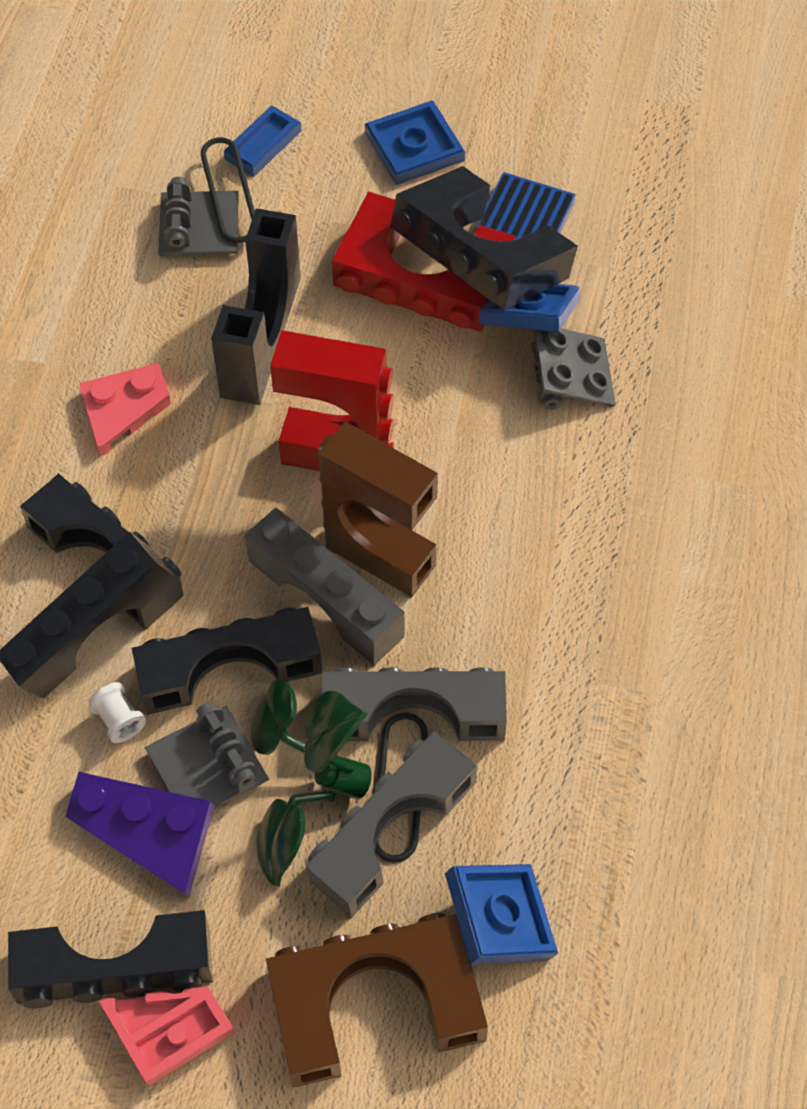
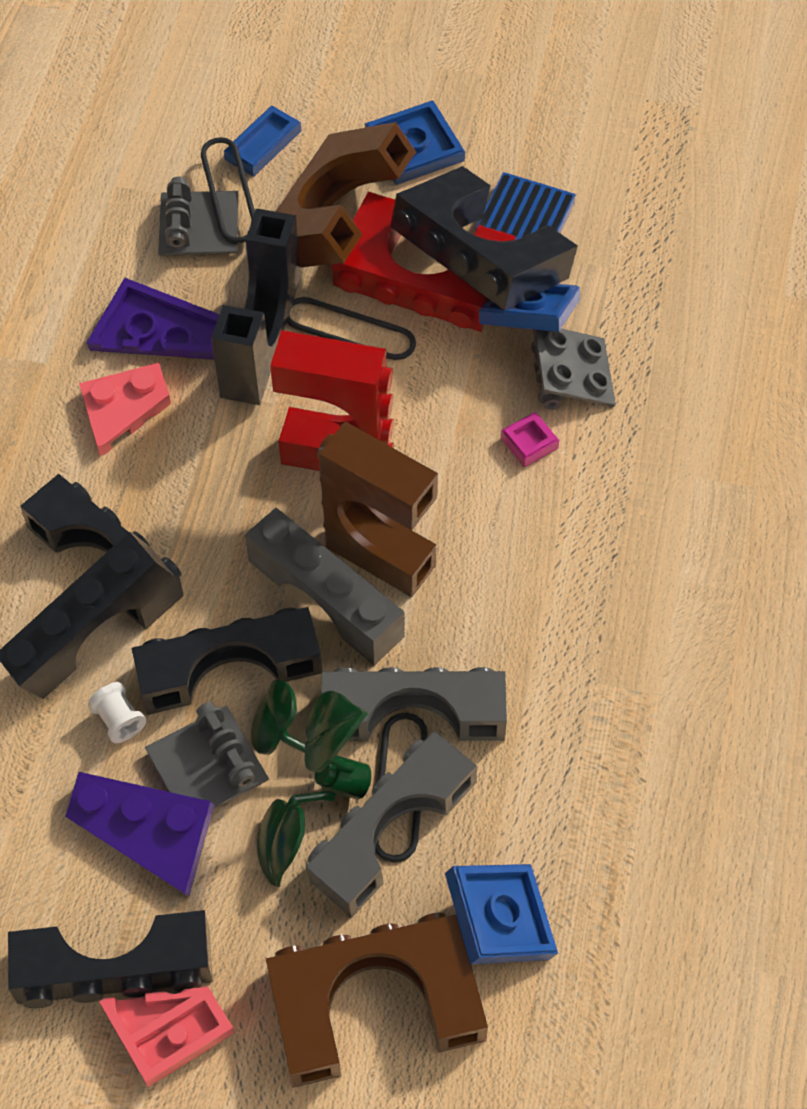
(153, 324): none -> dark purple wing
(338, 167): none -> reddish brown arch
(410, 350): none -> black piece
(529, 439): none -> dark pink tile

